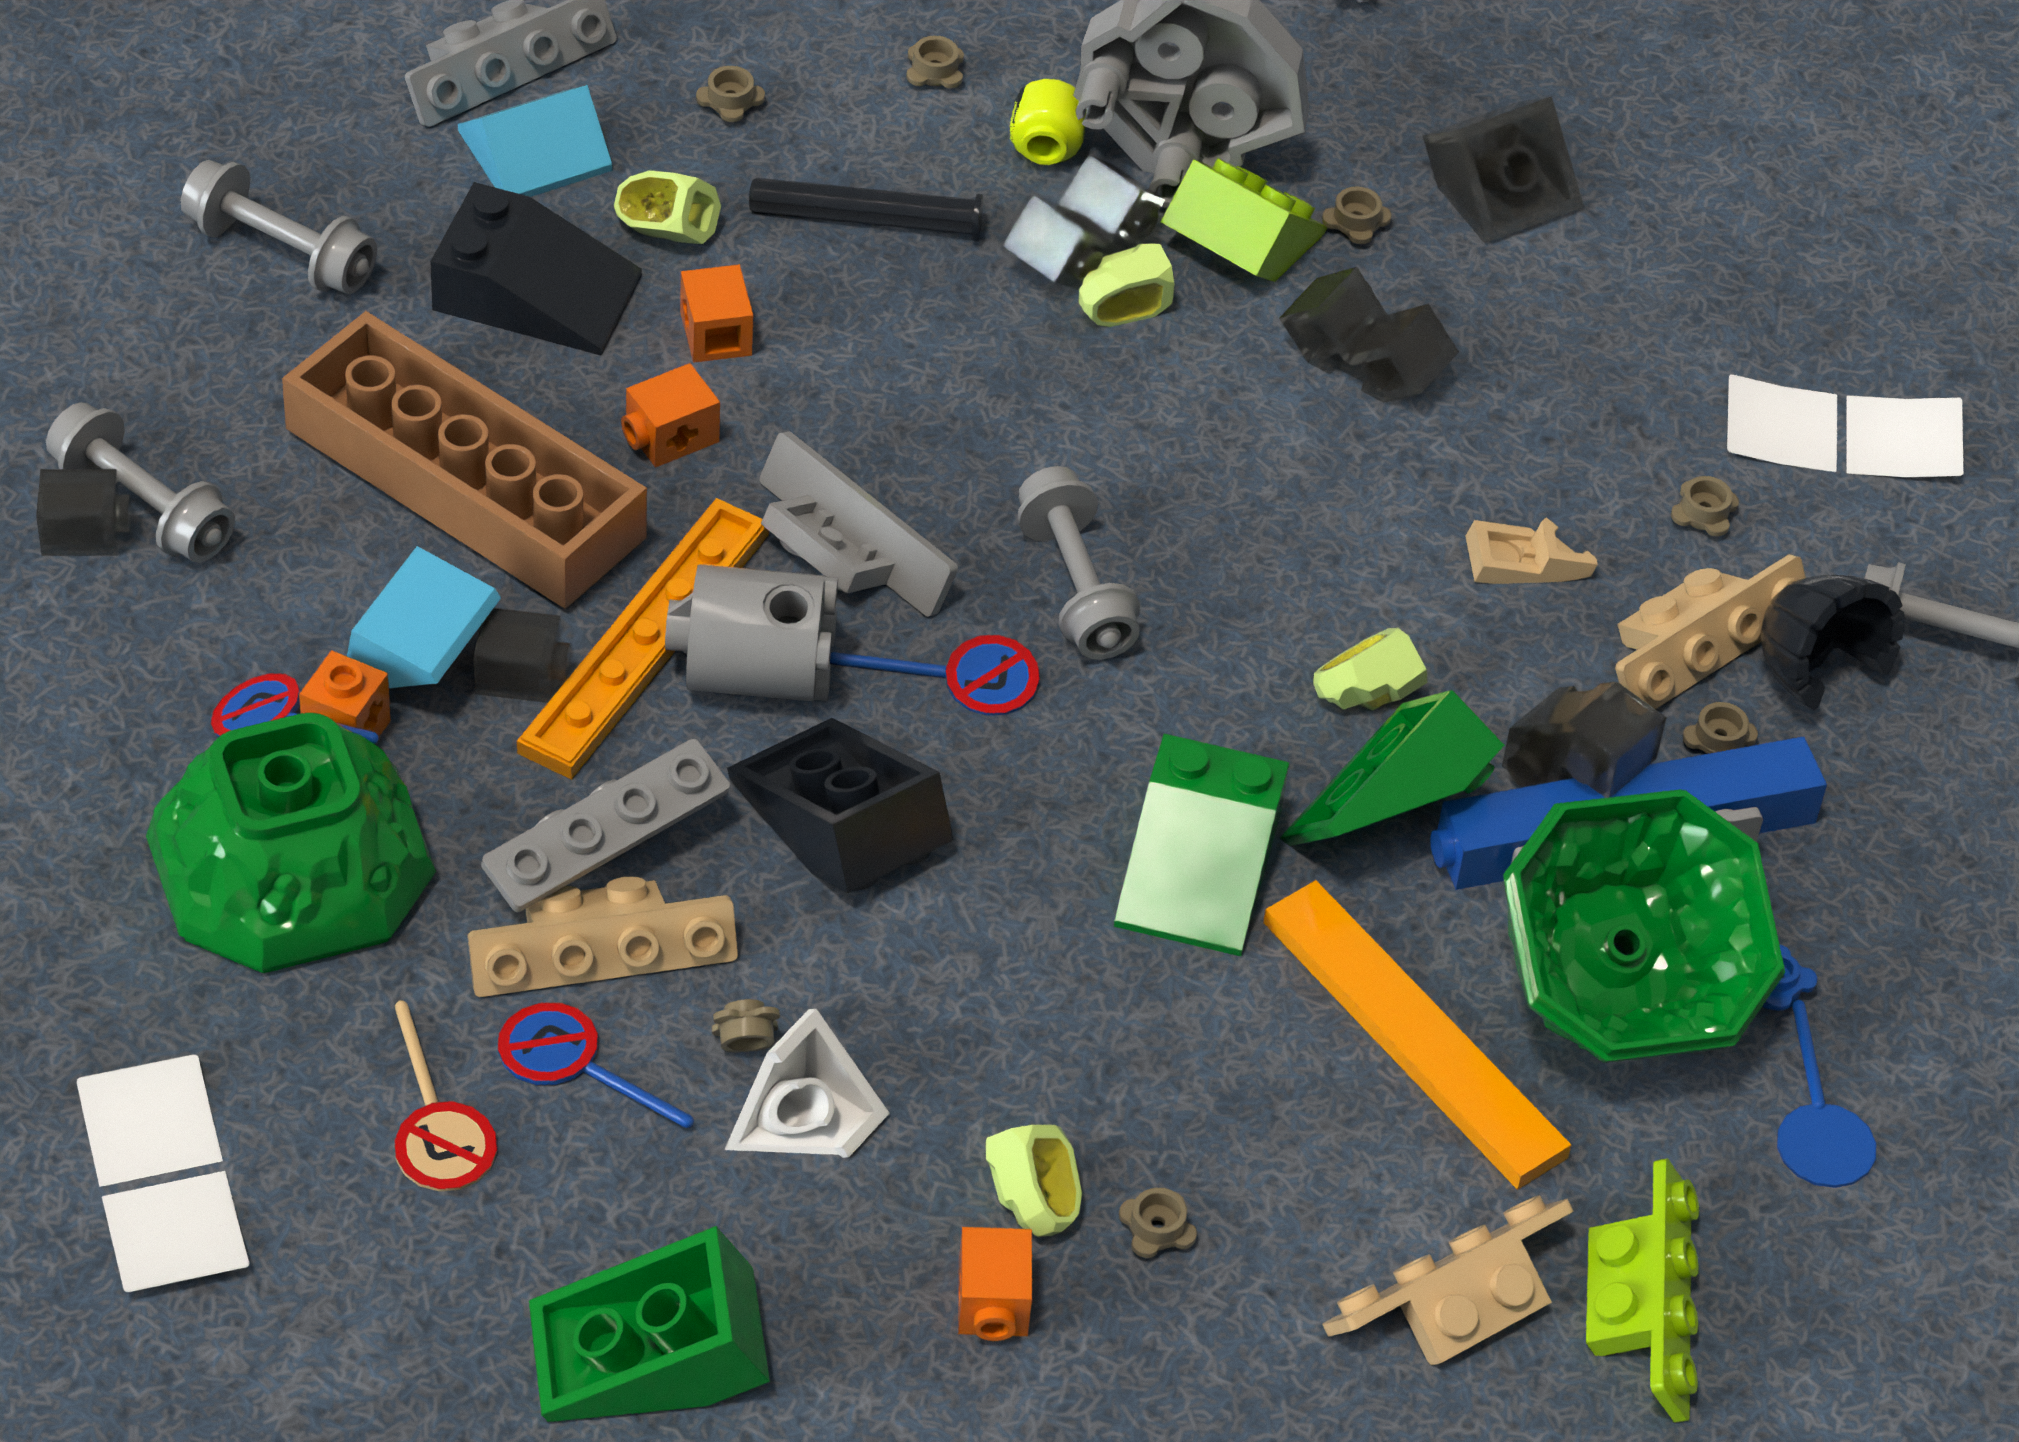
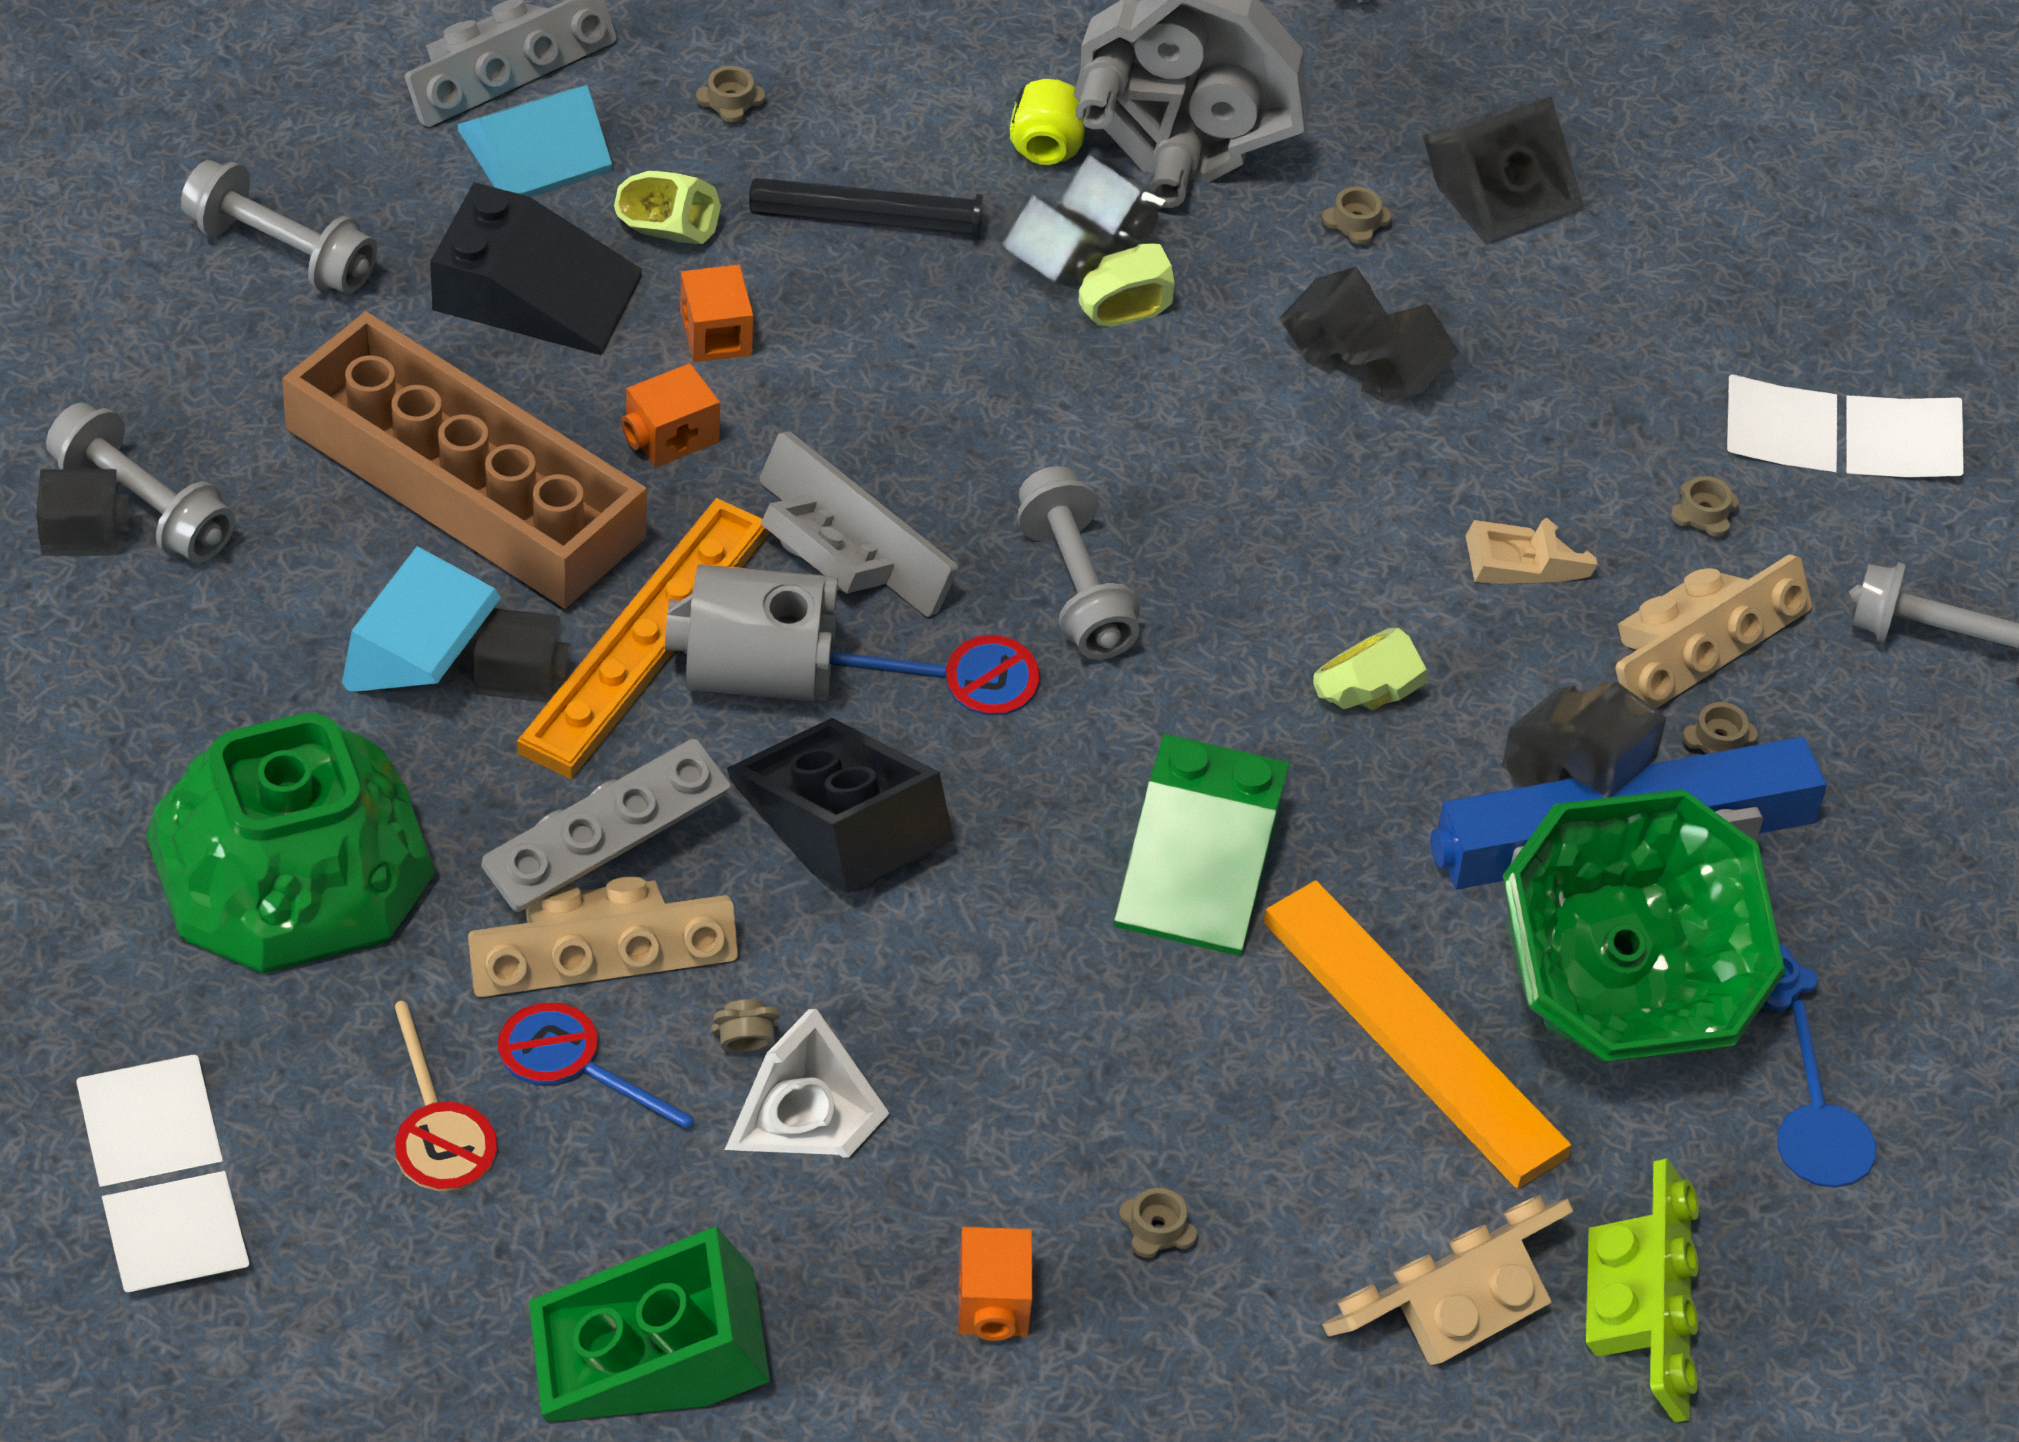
(263, 700): piece -> none
(348, 693): orange brick -> none
(935, 62): dark tan plate -> none
(1036, 1177): yellowish green rock -> none
(1243, 218): lime slope -> none
(1413, 759): green slope -> none
(1828, 614): black hair -> none

